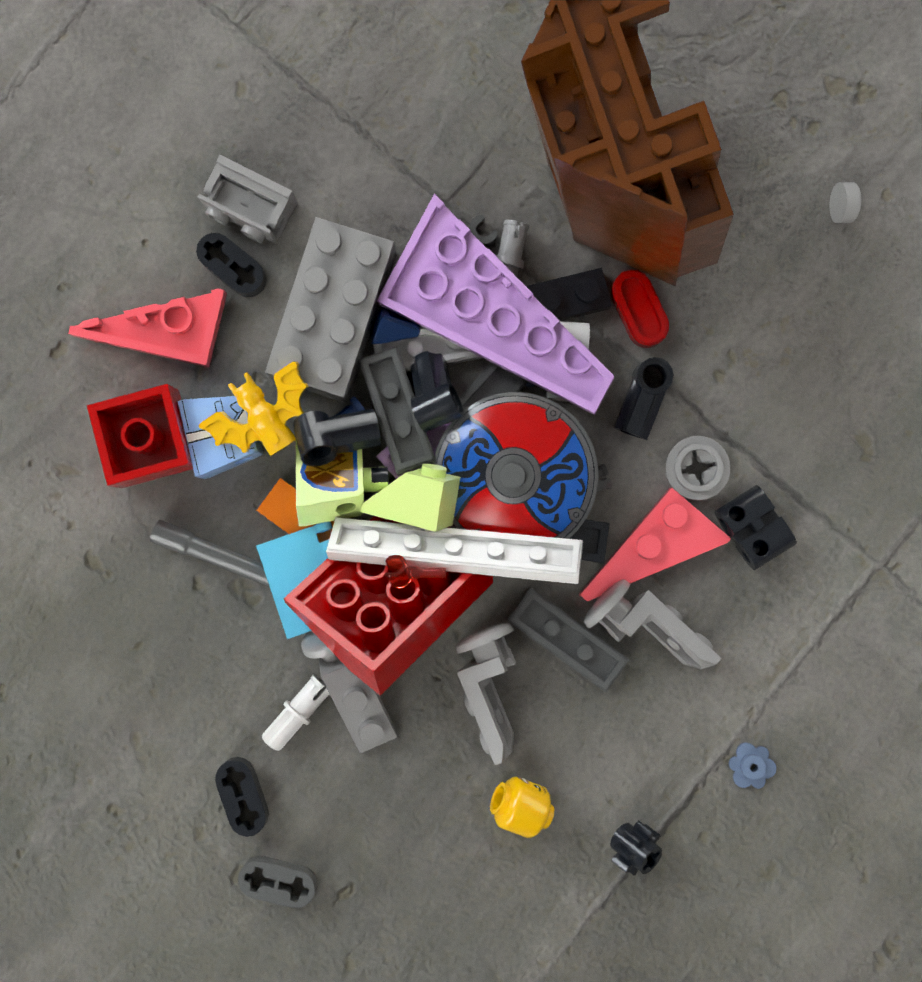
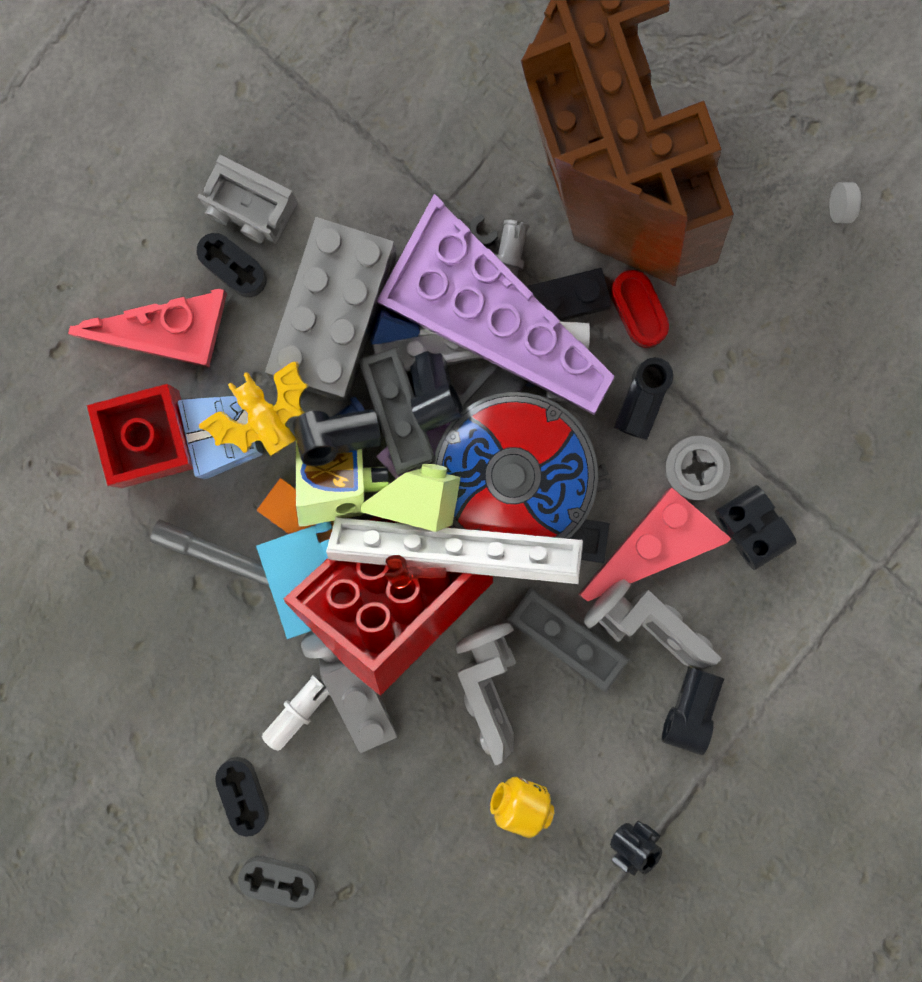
(690, 721): none -> black piece
(746, 756): sand blue plant -> none

